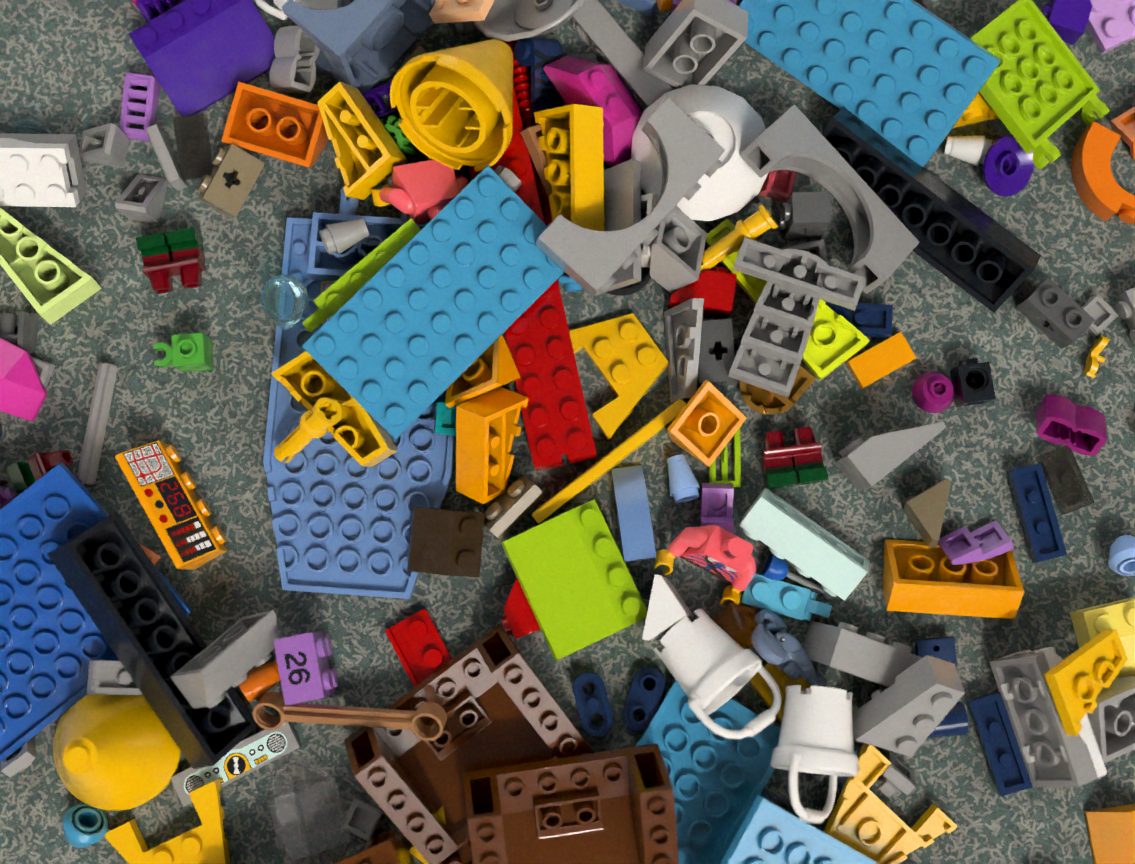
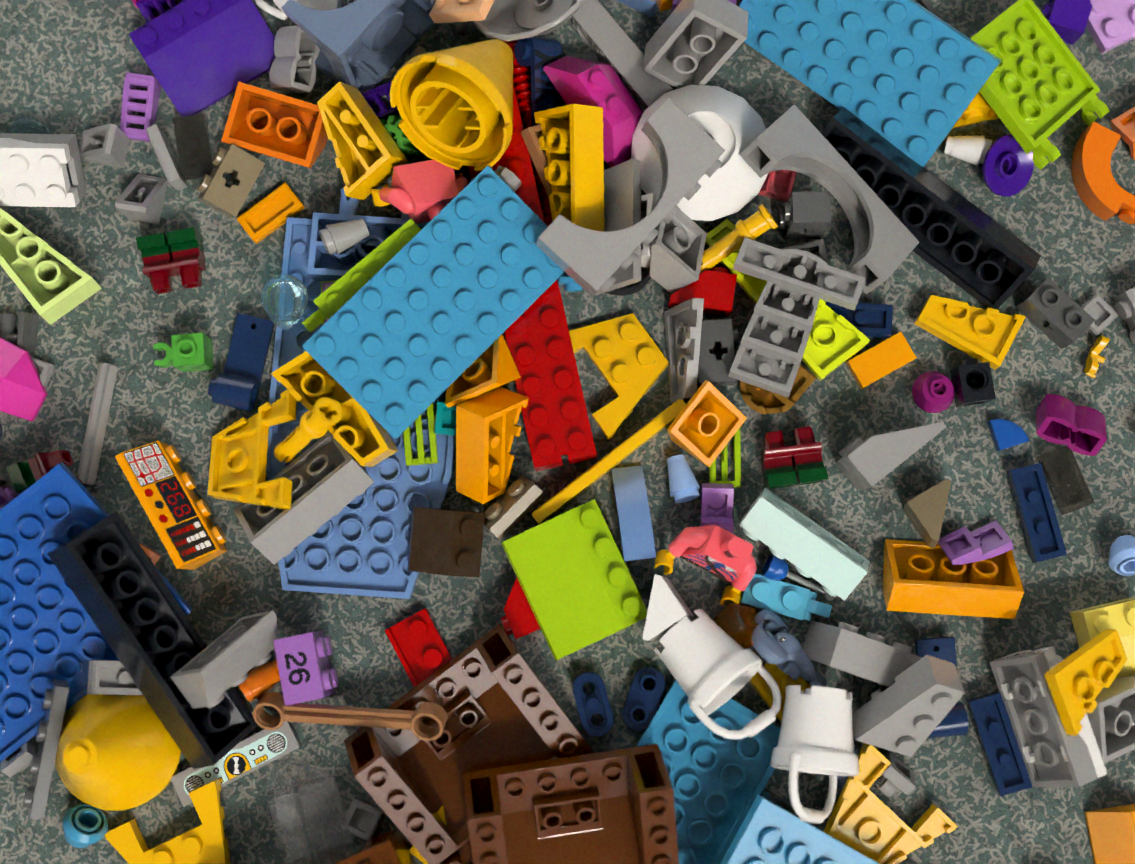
(48, 738): none -> dark grey wing
(240, 458): none -> yellow wing
(244, 365): none -> dark blue door
(270, 213): none -> light orange tile
(322, 485): none -> light grey slope
(421, 460): none -> lime tile
(973, 330): none -> yellow wing
(1006, 434): none -> blue tile

